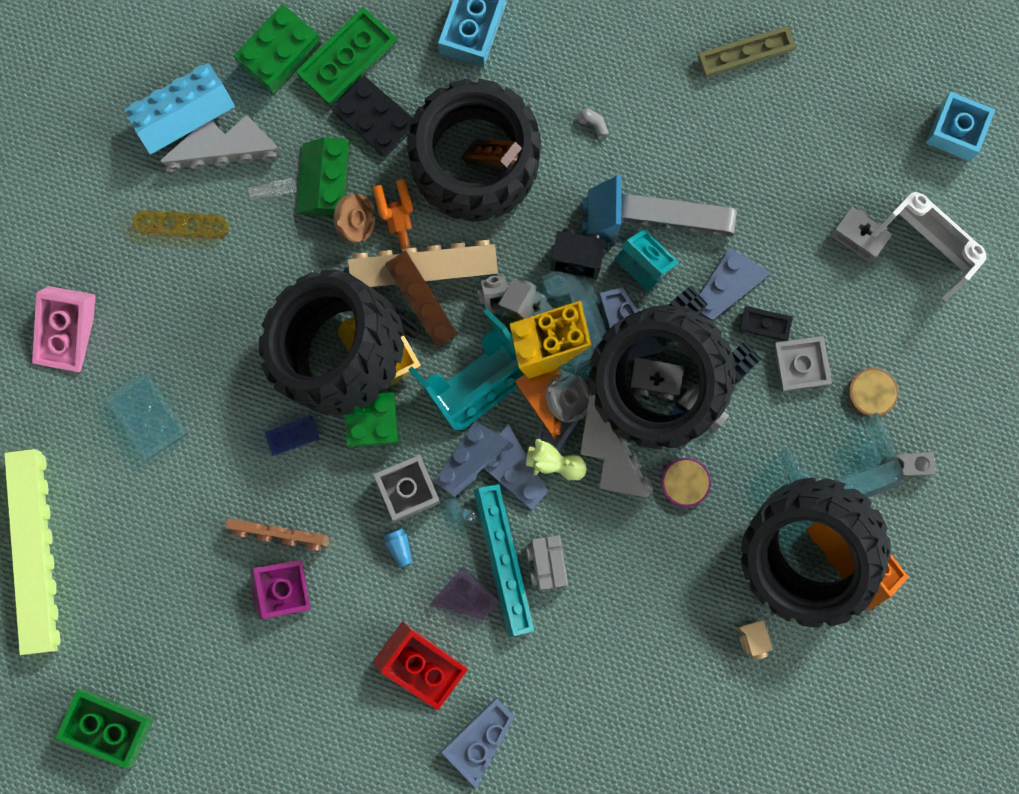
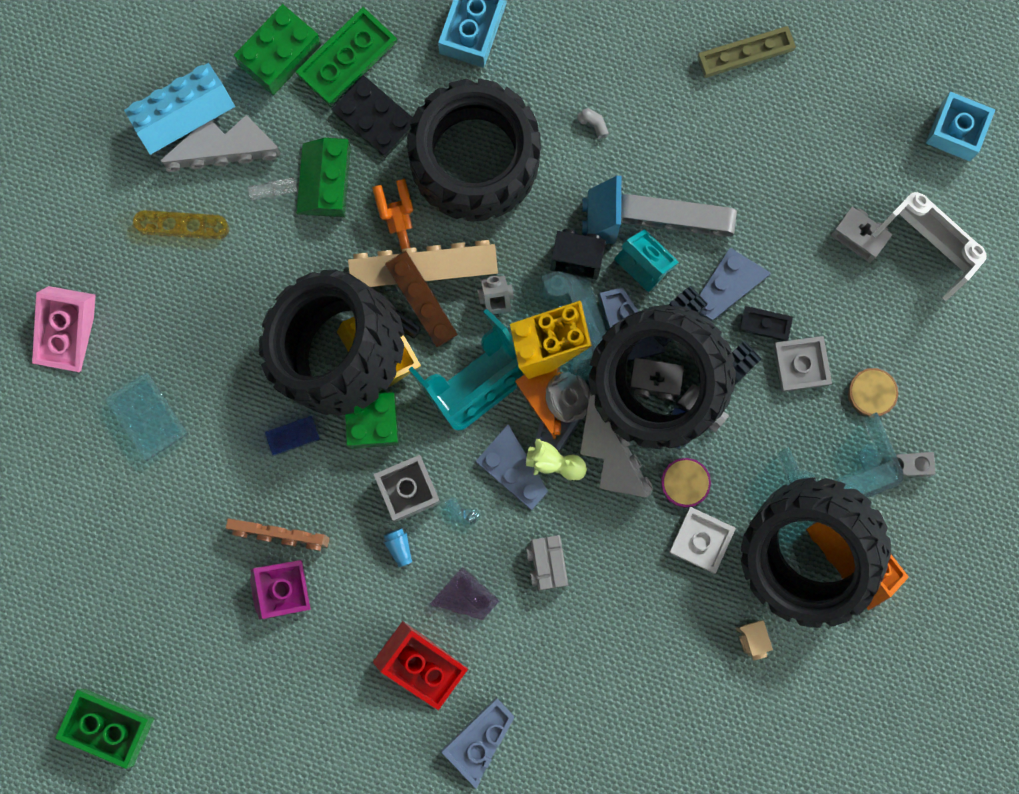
(31, 552): yellowish green brick -> none
(354, 218): medium nougat tile -> none
(473, 454): sand blue wing -> none
(491, 153): reddish brown plate -> none
(503, 560): teal plate -> none
(523, 300): light grey brick -> none
(702, 540): none -> white plate

